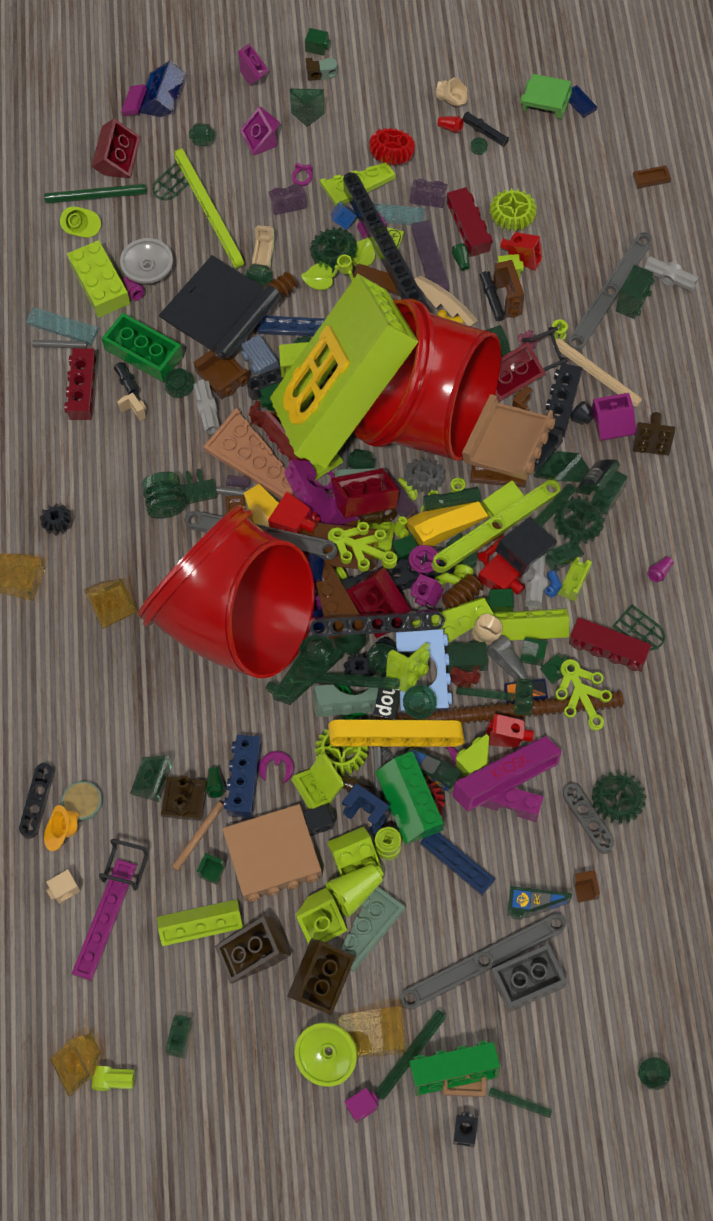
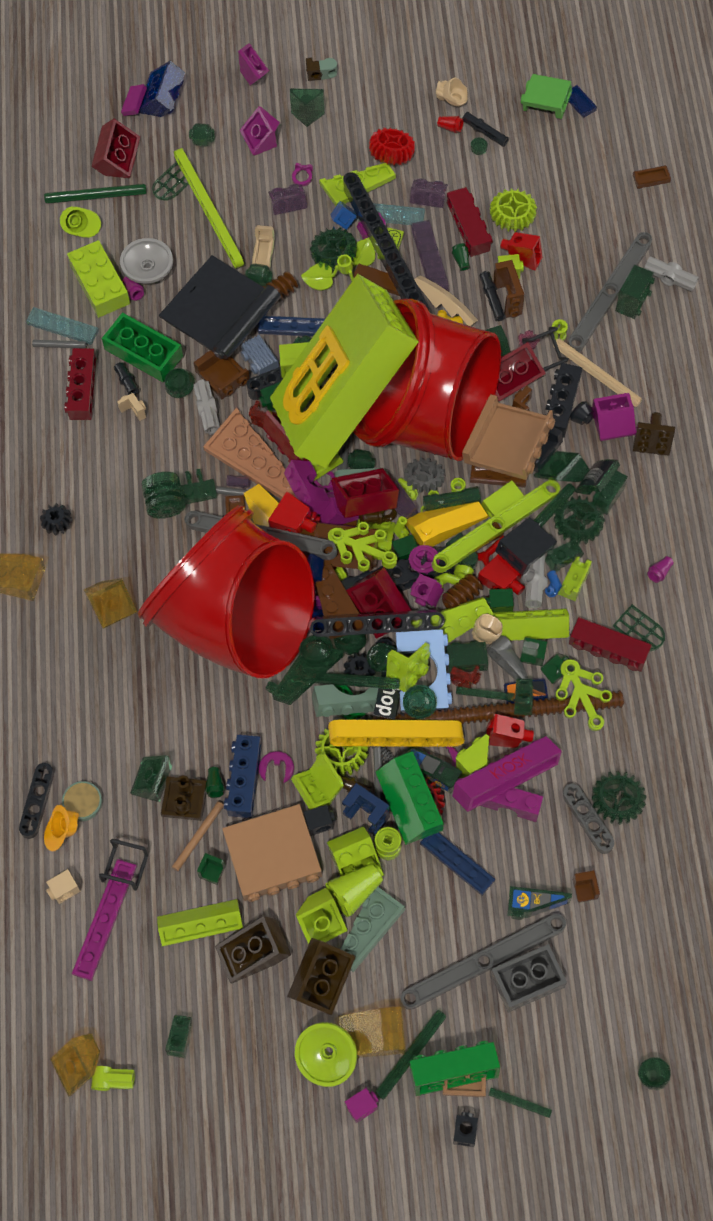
(317, 41): dark green brick -> none

